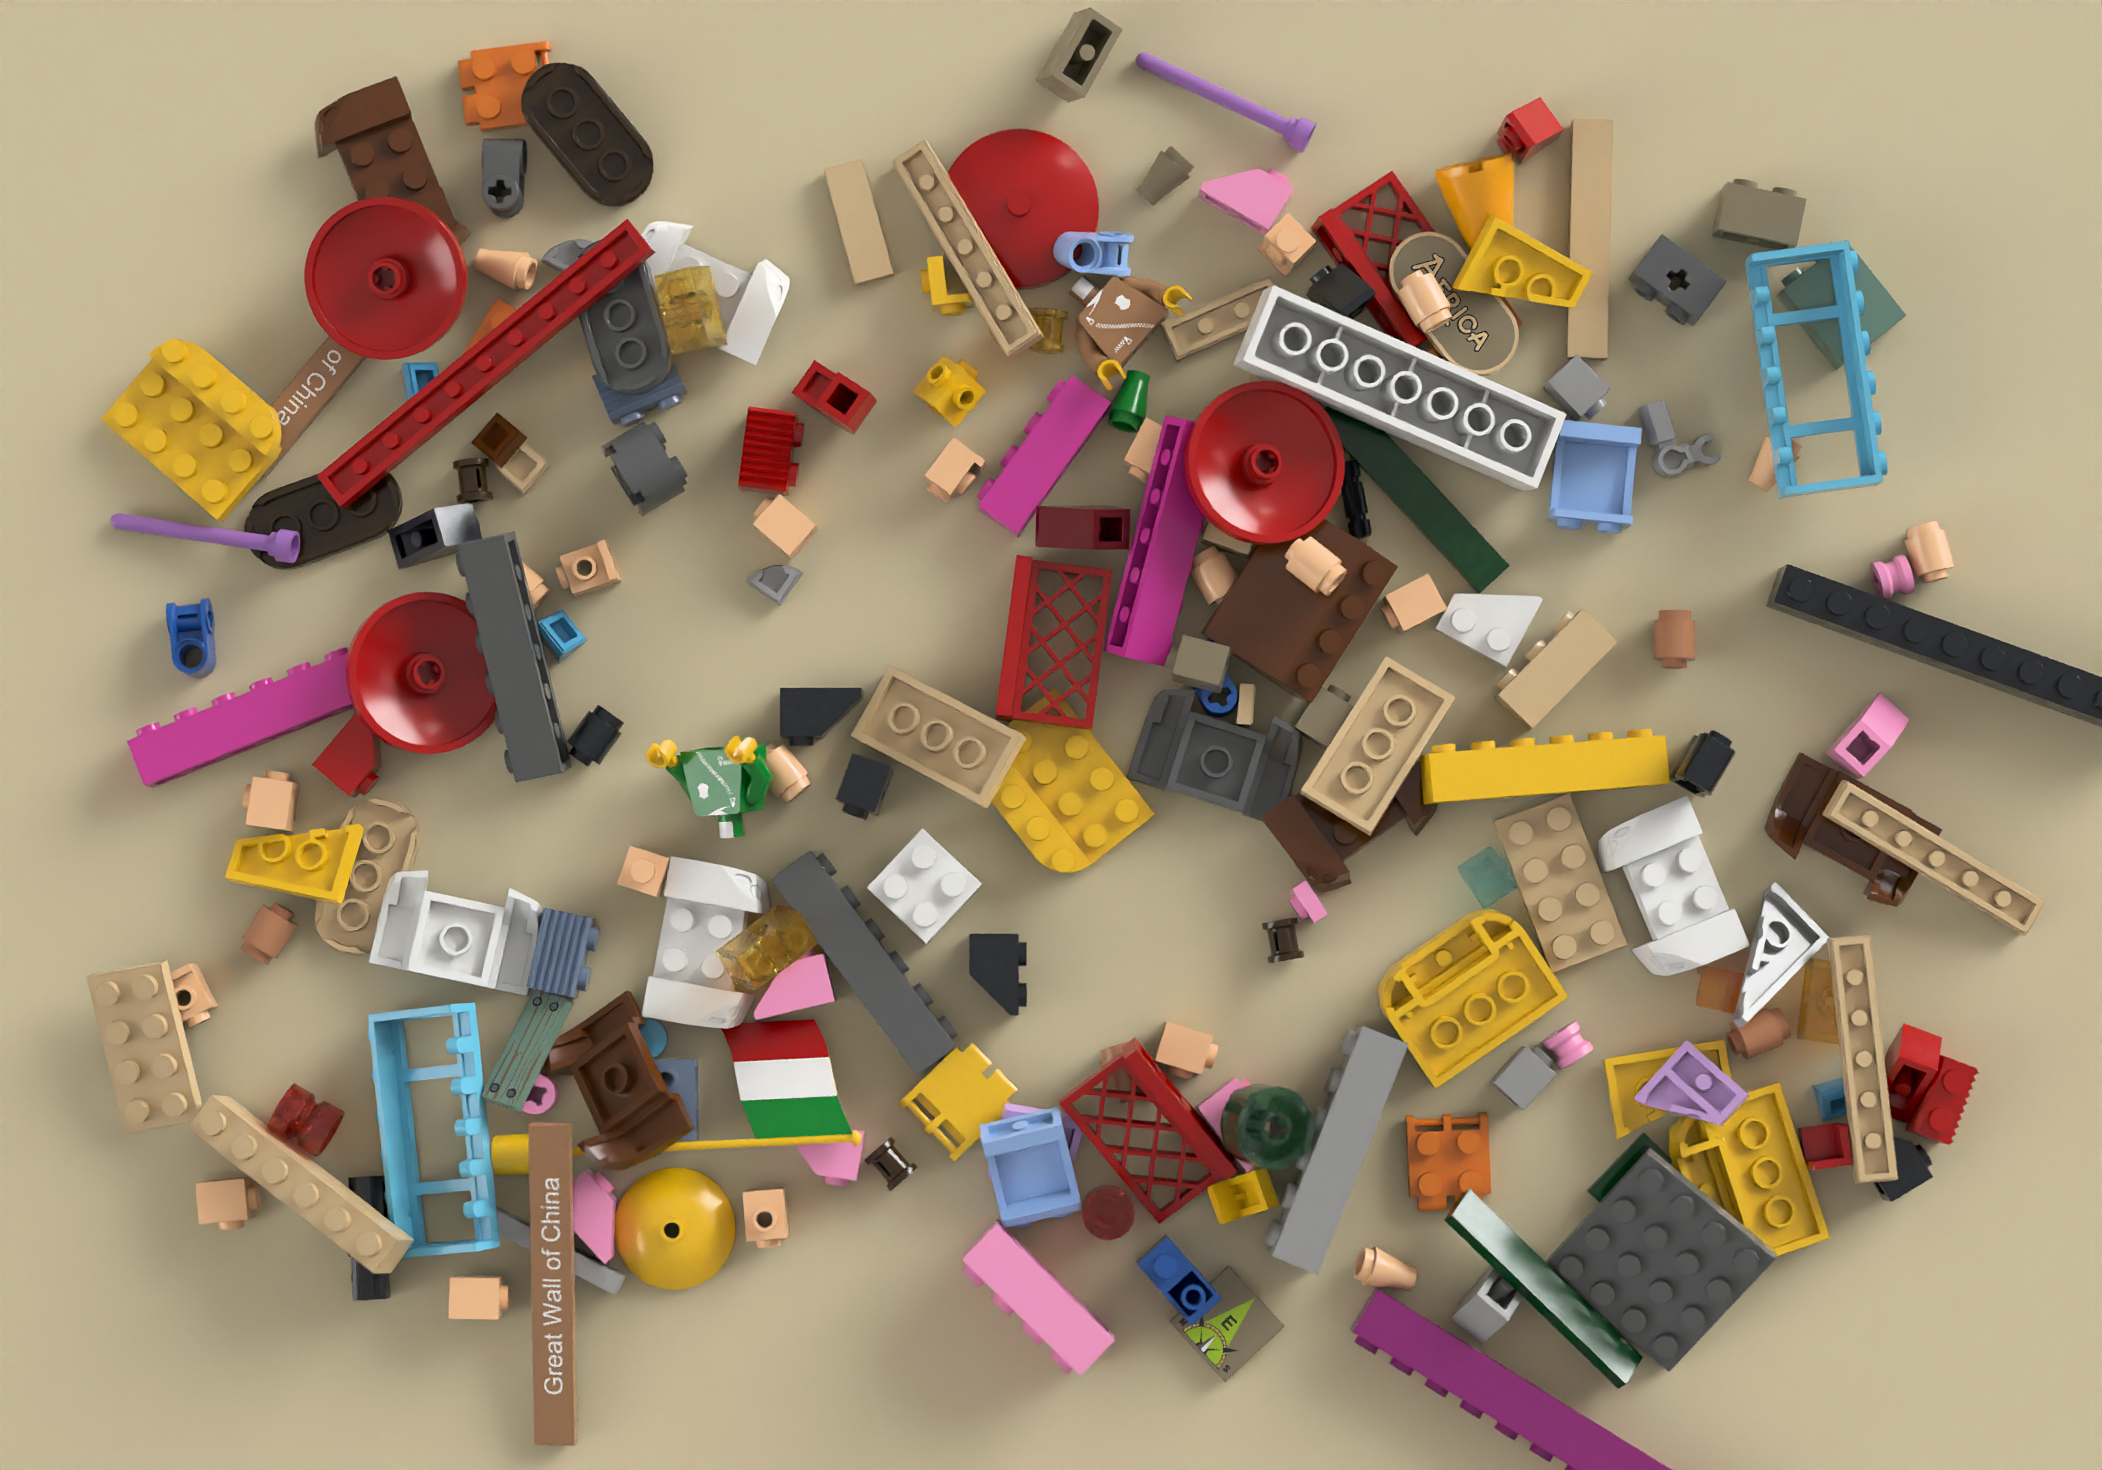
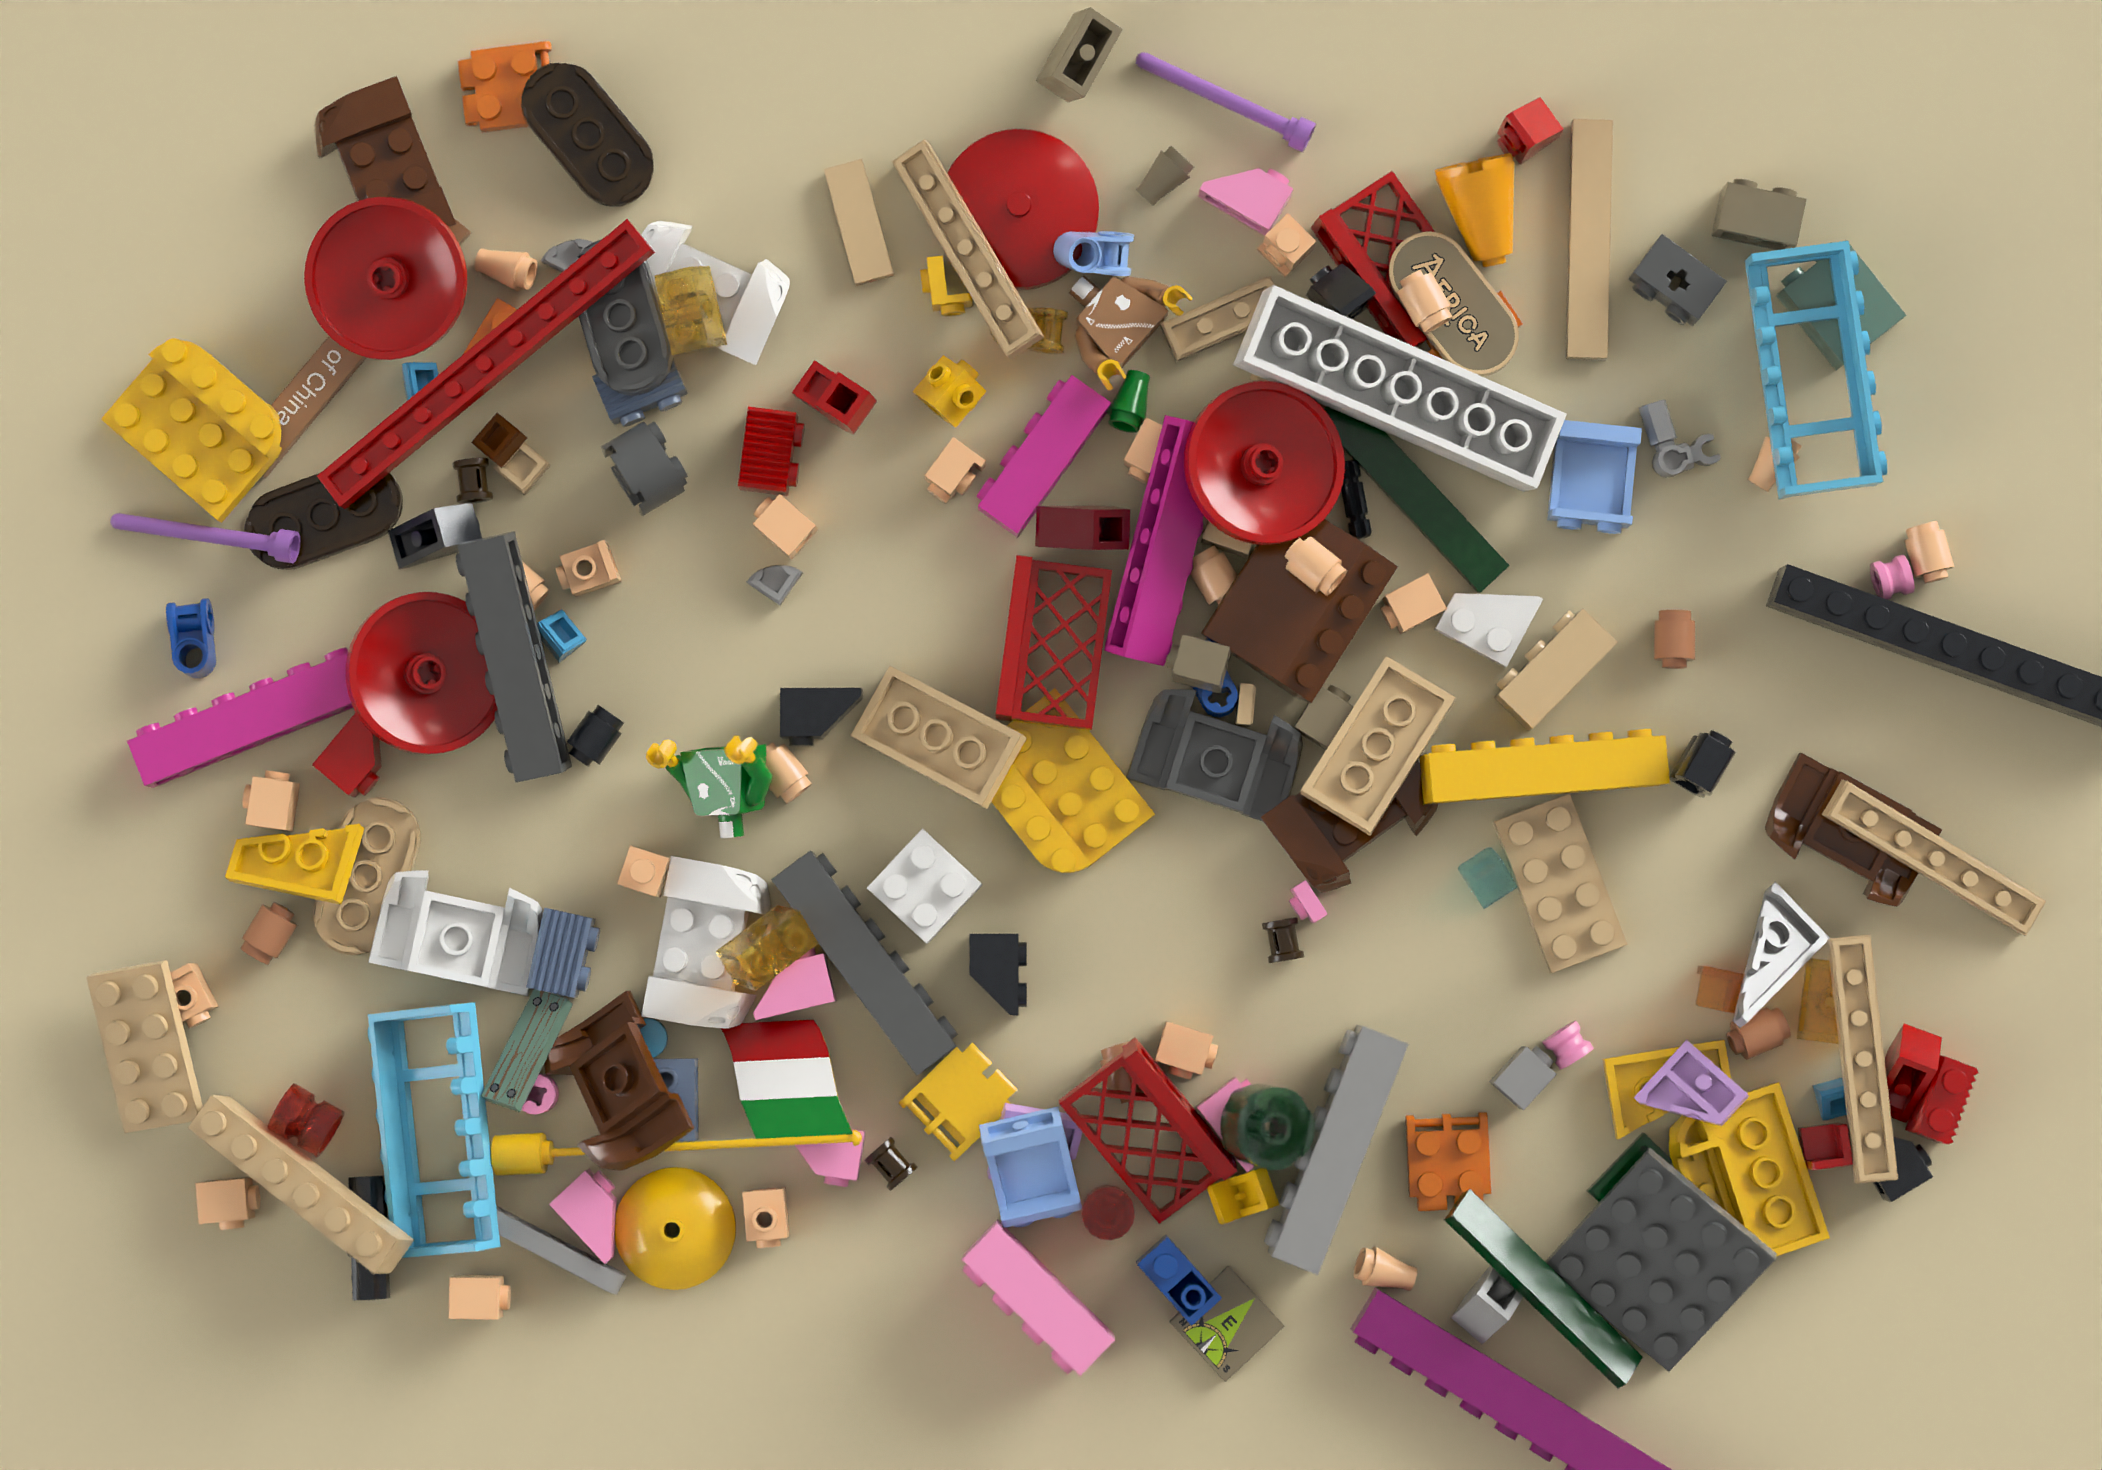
(504, 168): dark grey piece -> none
(553, 1283): medium nougat tile -> none
(864, 786): black brick -> none
(1467, 992): yellow plate -> none
(1520, 267): yellow wing -> none
(1577, 389): light grey brick -> none
(1673, 889): white piece -> none
(1868, 737): bright pink slope -> none

